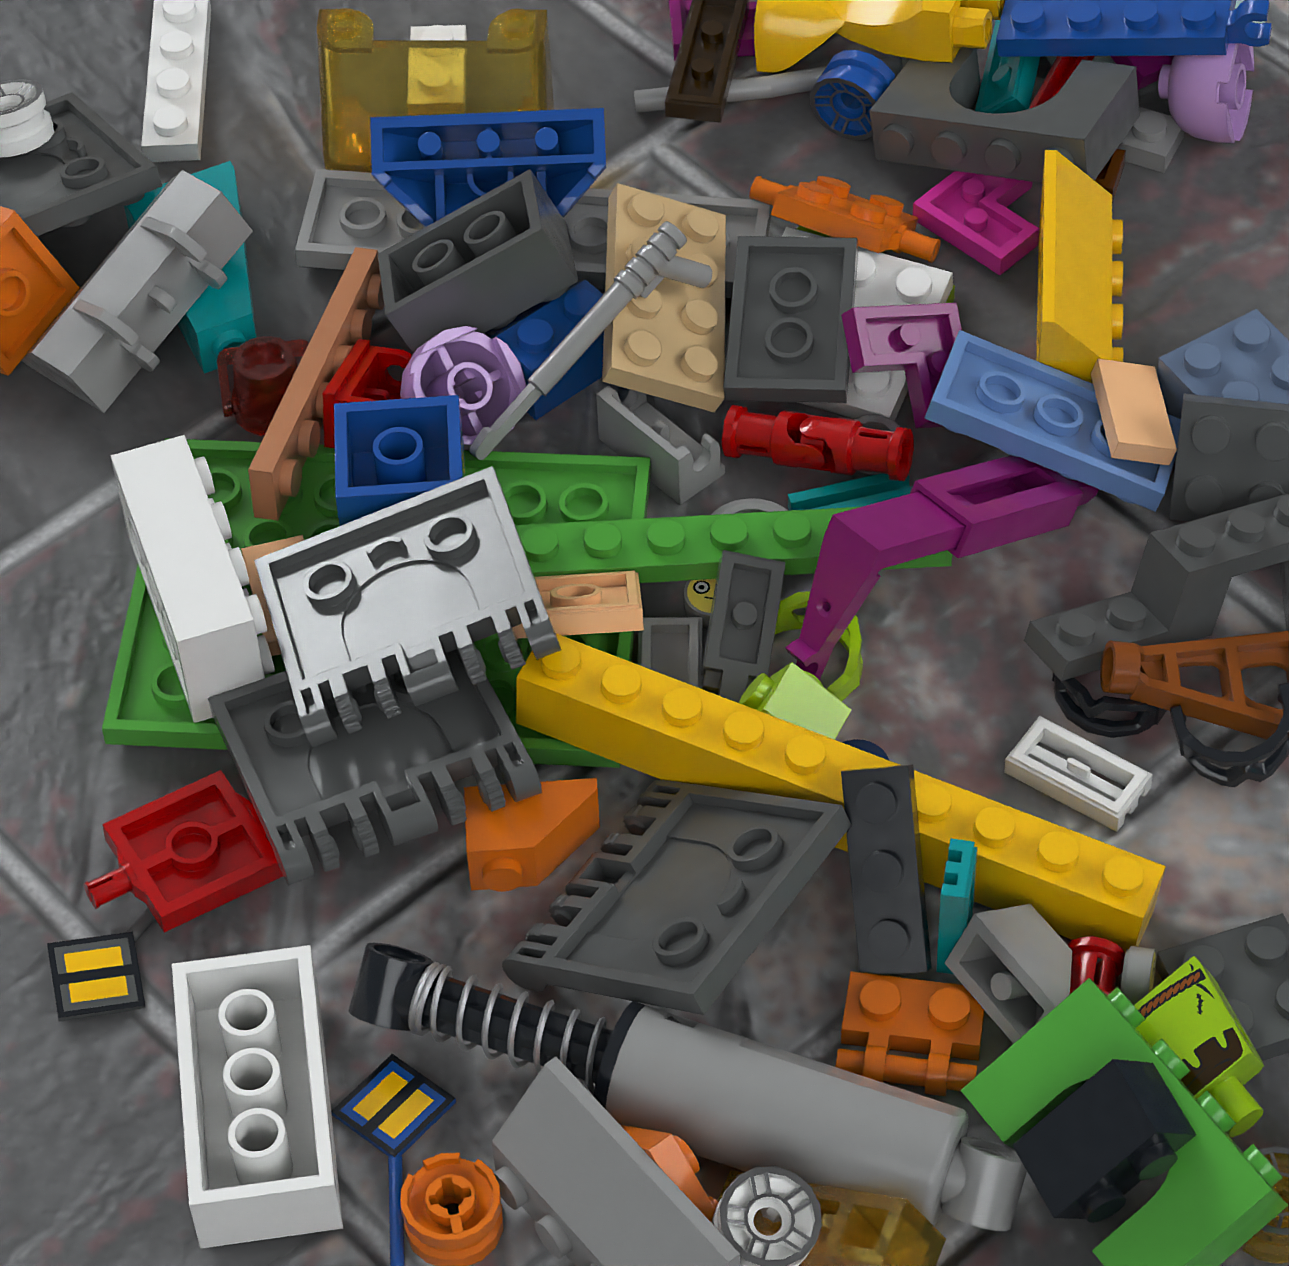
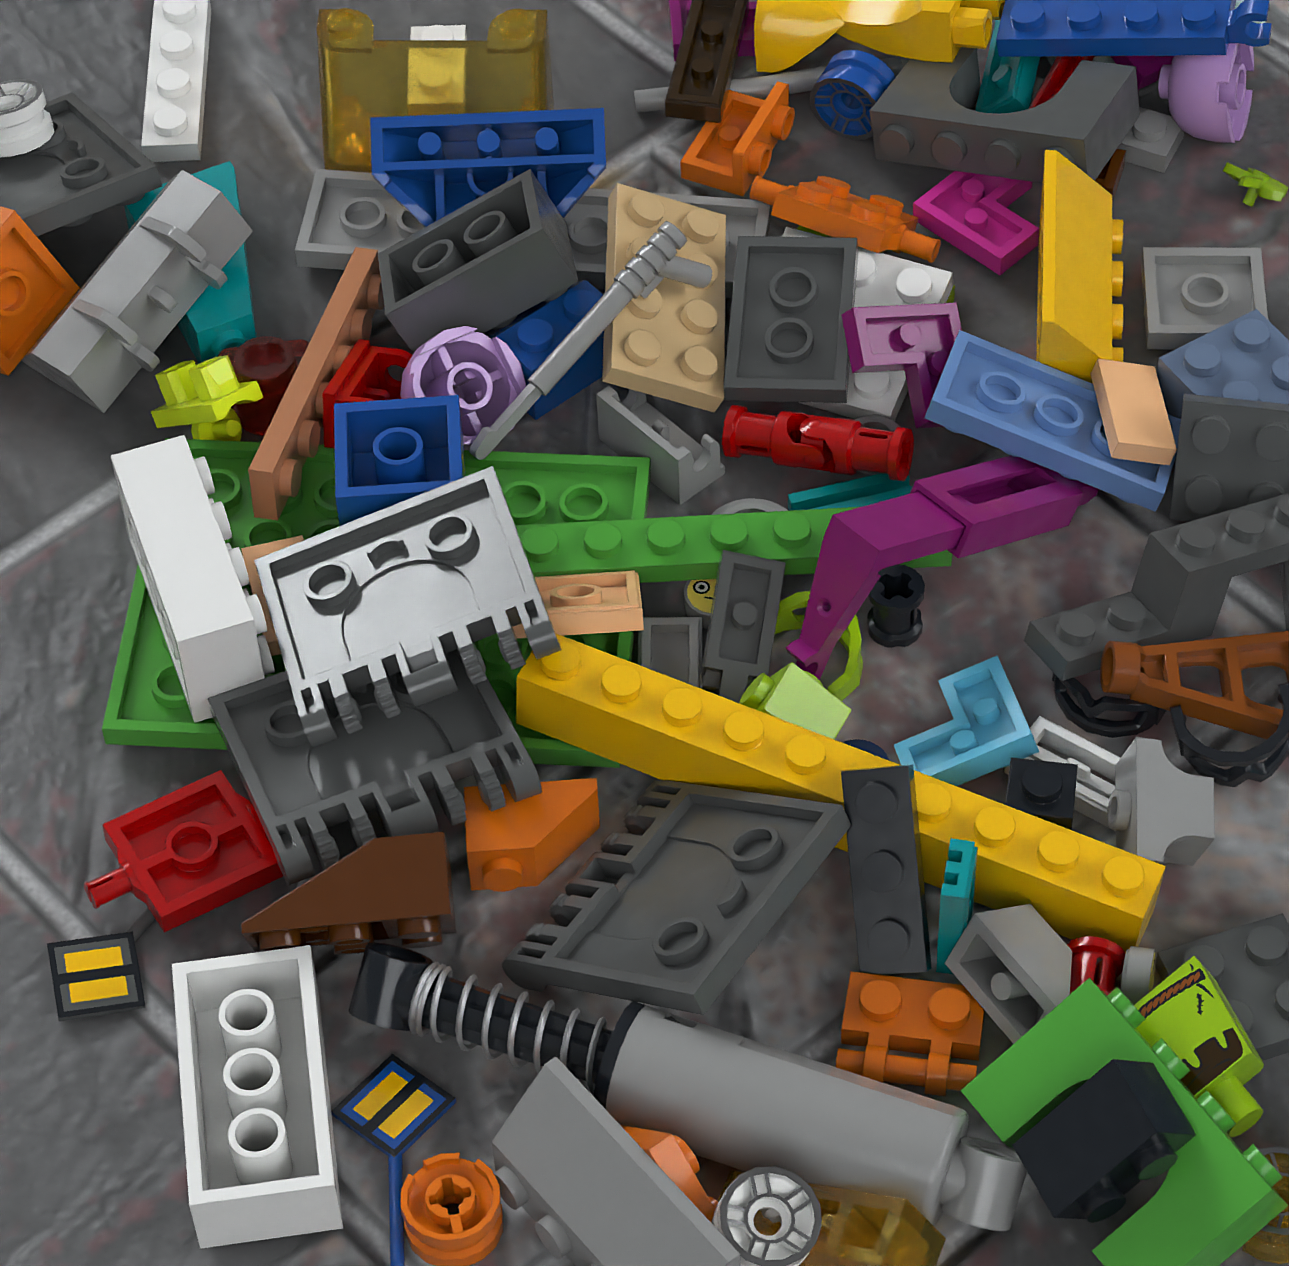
(204, 398): none -> neon yellow hips
(373, 894): none -> reddish brown slope
(740, 146): none -> orange bracket
(895, 610): none -> black bush
(982, 735): none -> medium azure plate
(1043, 789): none -> black brick
(1159, 807): none -> light grey brick
(1198, 291): none -> light grey plate
(1258, 183): none -> lime plant

